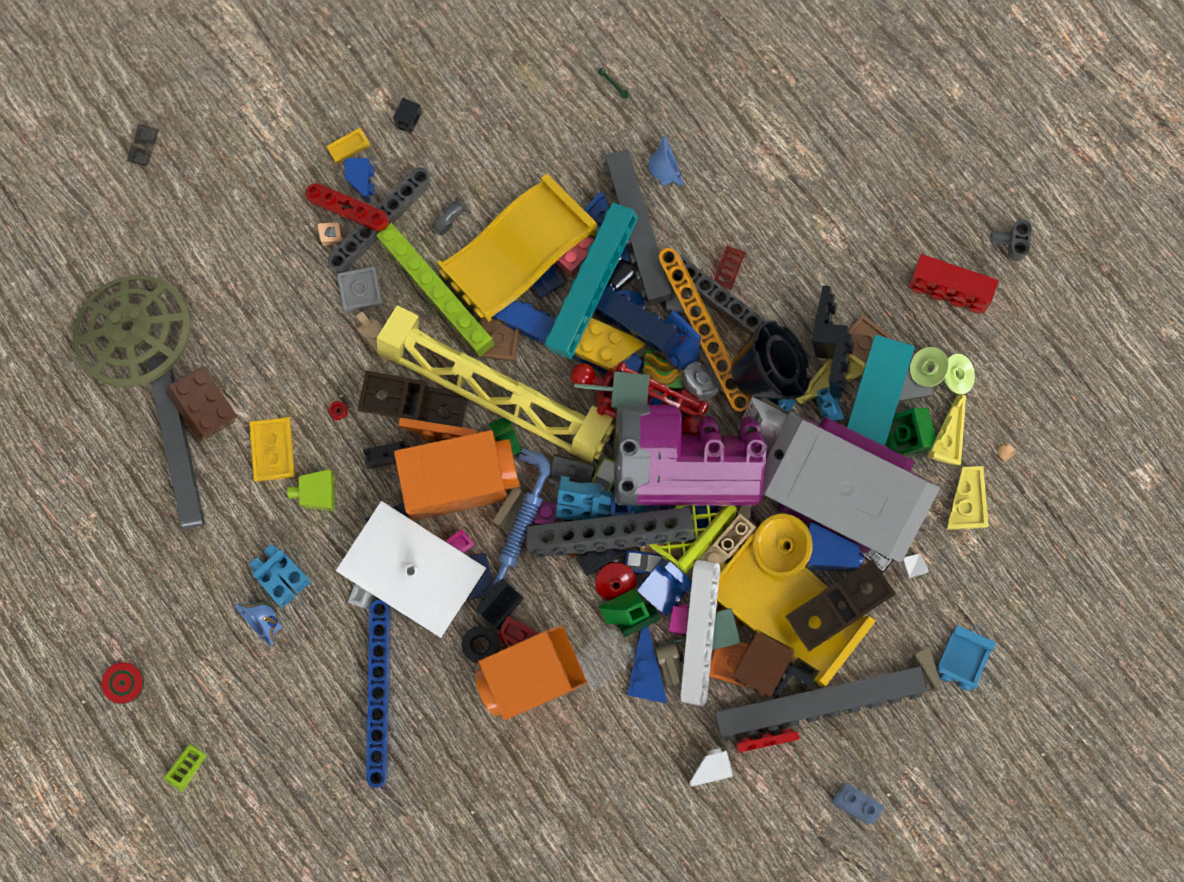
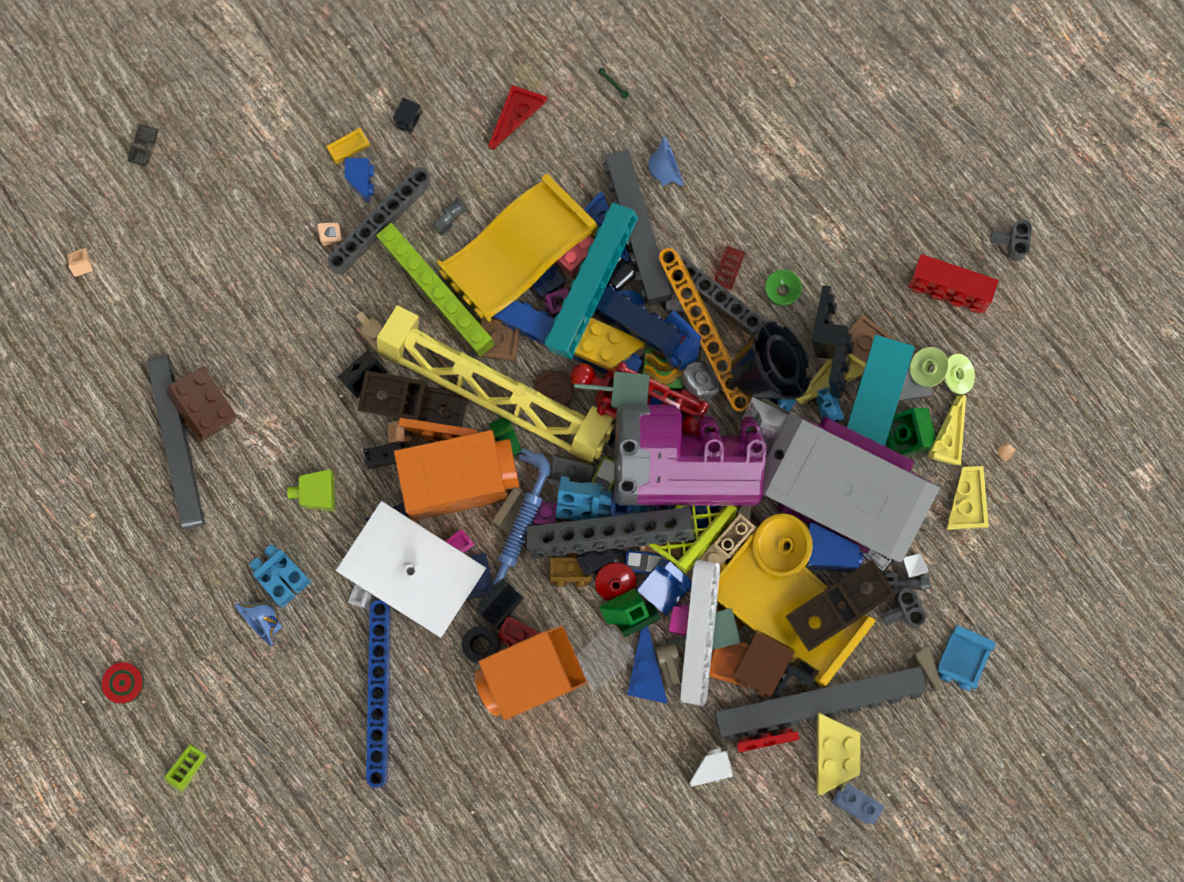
(79, 262): none -> light nougat slope
(137, 336): olive dish -> none
(272, 449): yellow tile -> none
(333, 410): red plate -> none
(355, 373): none -> black brick
(359, 289): light grey tile -> none
(360, 212): red piece -> none
(396, 433): none -> light nougat tile
(517, 109): none -> red wing
(549, 383): none -> reddish brown tile
(551, 300): none -> magenta brick
(567, 571): none -> pearl gold bracket
(787, 279): none -> bright green piece
(836, 753): none -> light yellow wing
(904, 610): none -> dark grey beam
(924, 582): none -> dark grey hinge

